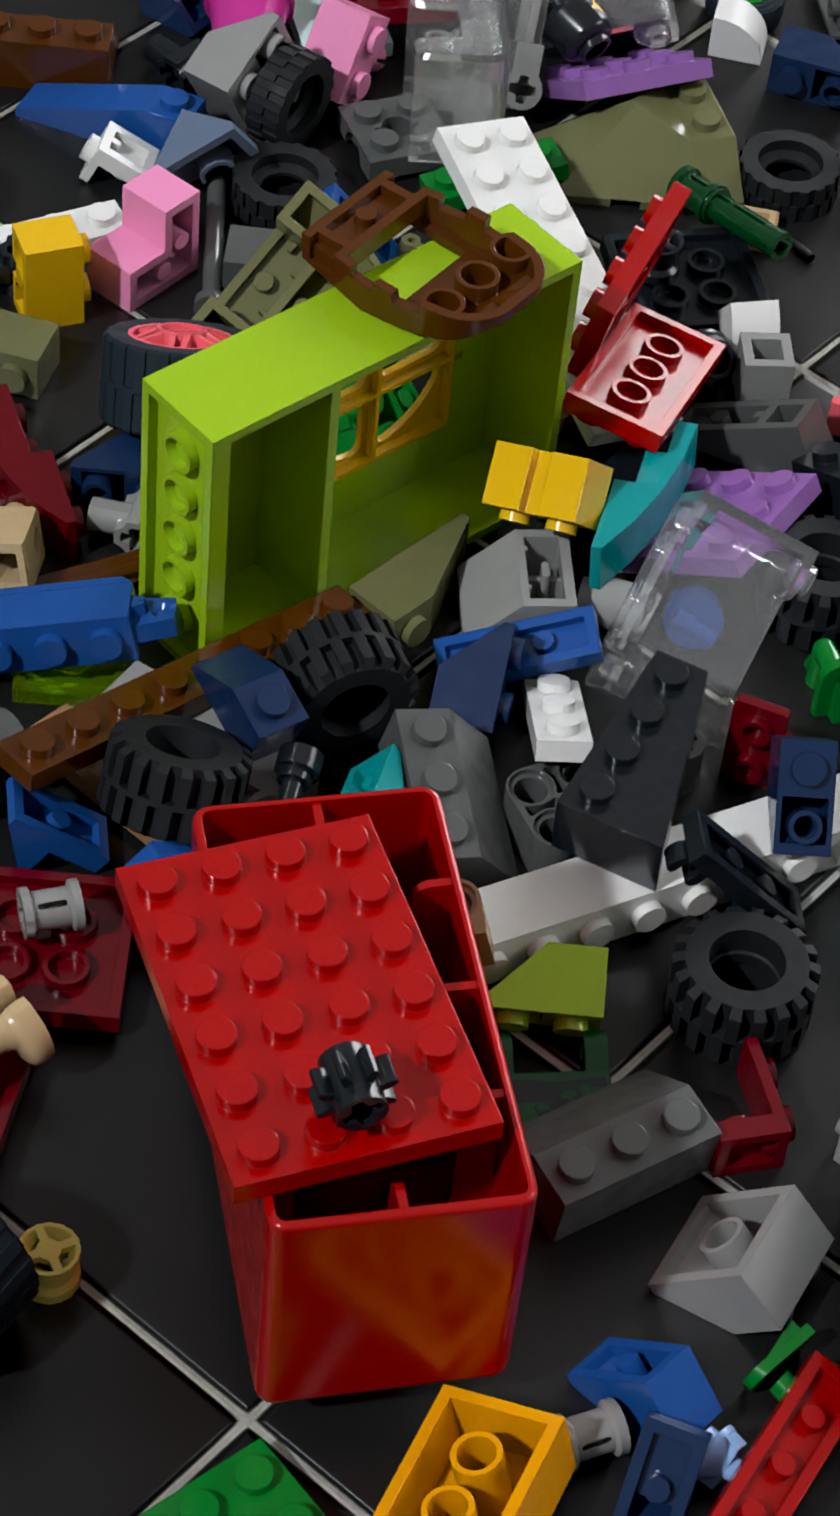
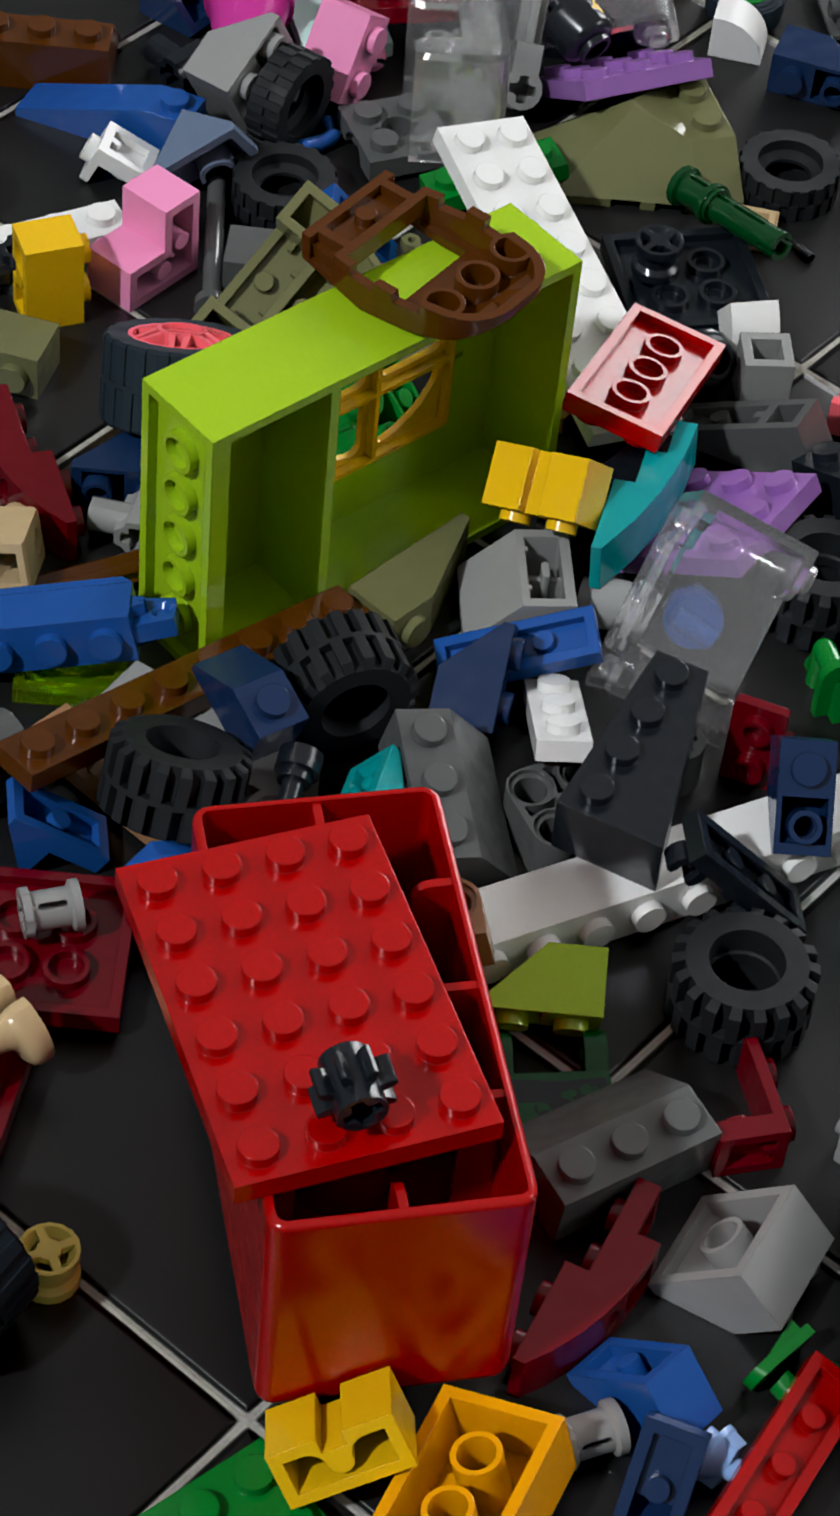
(325, 140): none -> blue piece
(342, 1443): none -> yellow brick
(588, 1300): none -> dark red slope
(626, 275): red plate -> none

